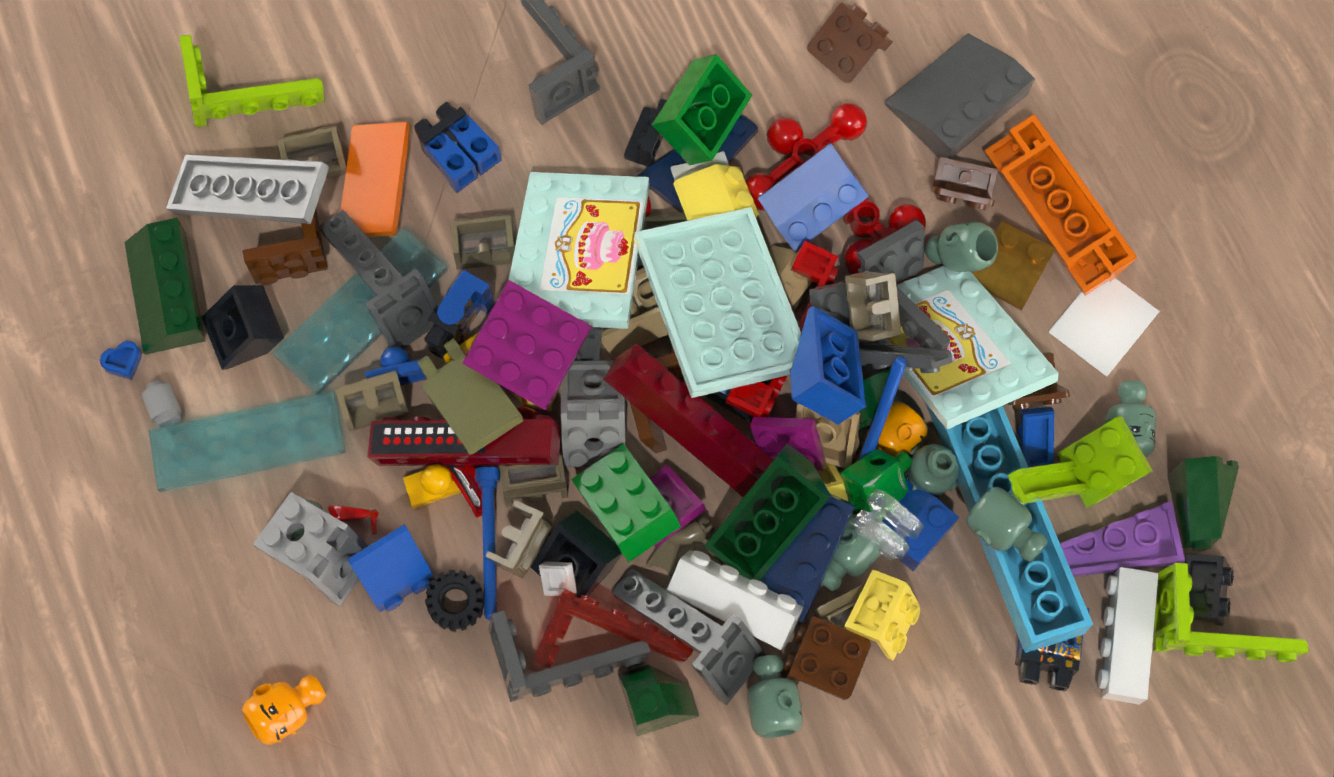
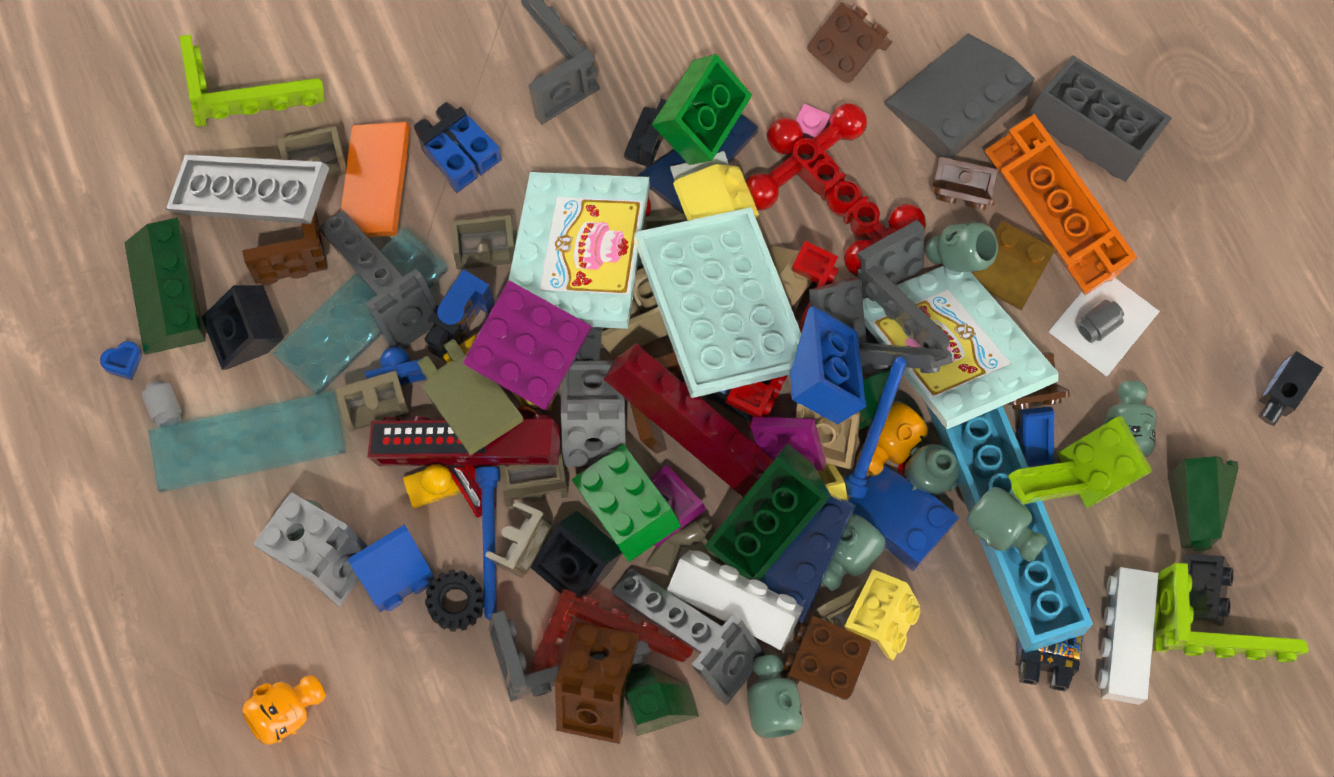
(348, 513): red piece -> none
(557, 577): white tile -> none
(594, 684): none -> reddish brown bracket
(812, 121): none -> bright pink plate
(813, 197): slope -> none
(871, 527): clear brick -> none
(873, 305): dark tan window -> none
(874, 472): green torso -> none
(1099, 118): none -> dark grey slope
(1101, 321): none -> dark grey brick
(1134, 543): medium lavender wing -> none
(1294, 380): none -> black torso

